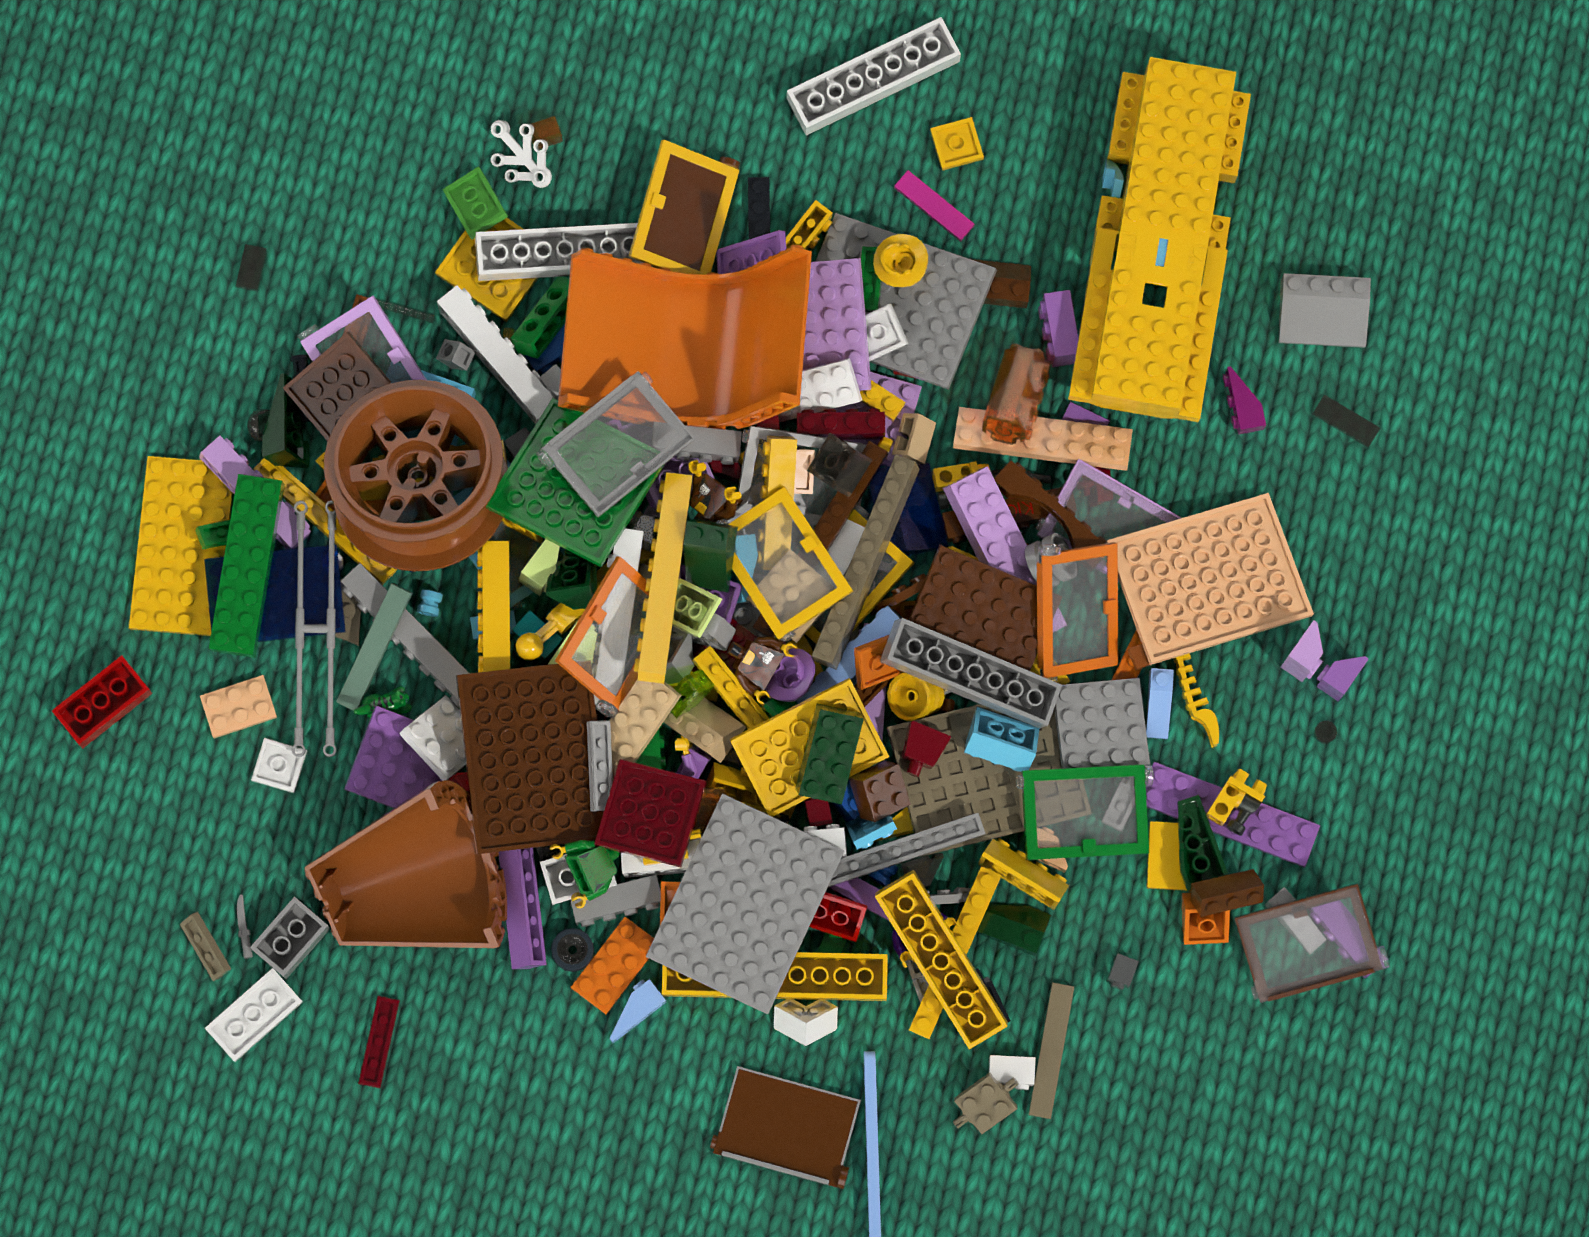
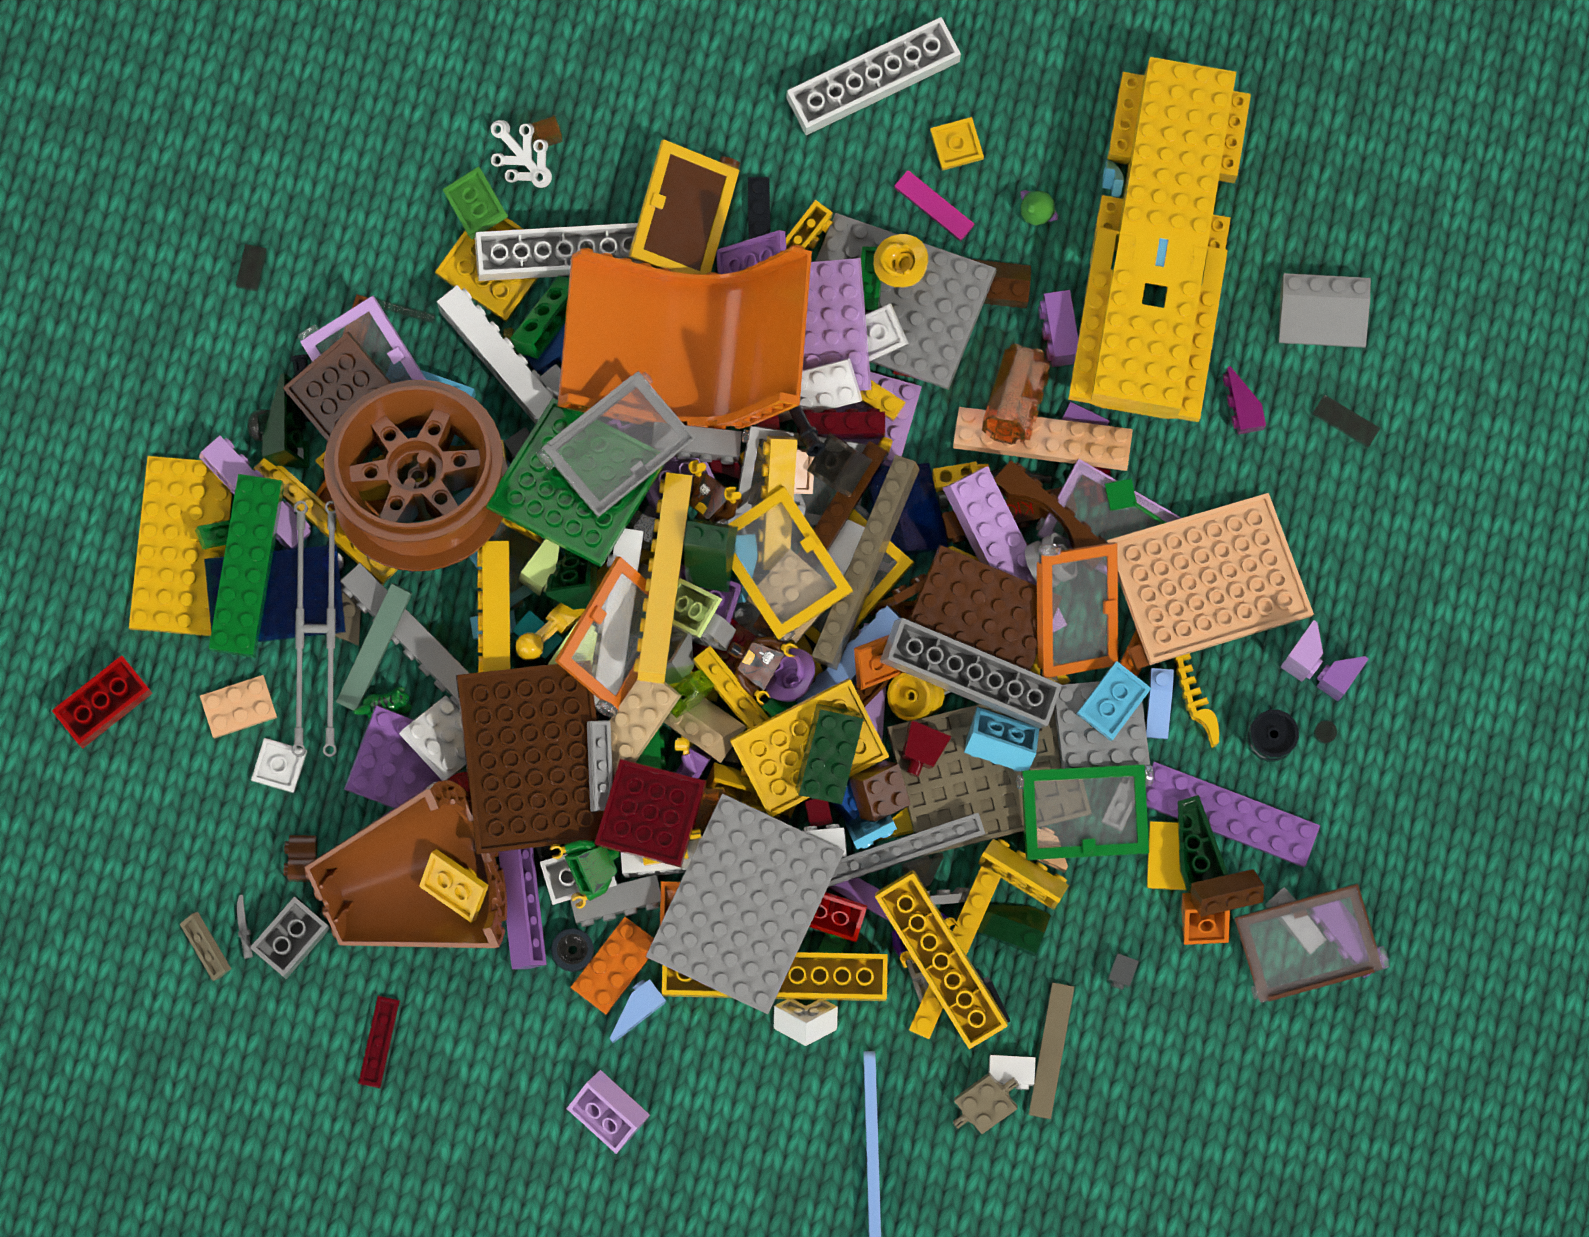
(253, 1015): white plate -> none
(300, 851): none -> reddish brown brick
(429, 603): medium azure wheel -> none
(454, 885): none -> yellow plate
(455, 355): light grey brick -> none
(608, 1111): none -> lavender slope
(787, 1127): reddish brown door -> none
(807, 433): none -> black pin
(882, 876): blue wheel -> none
(920, 434): tan piece -> none
(948, 705): dark orange hand -> none
(1037, 207): none -> bright green hat
(1113, 701): none -> medium azure plate
(1122, 495): none -> green piece
(1240, 796): yellow hips -> none
(1270, 748): none -> black wheel

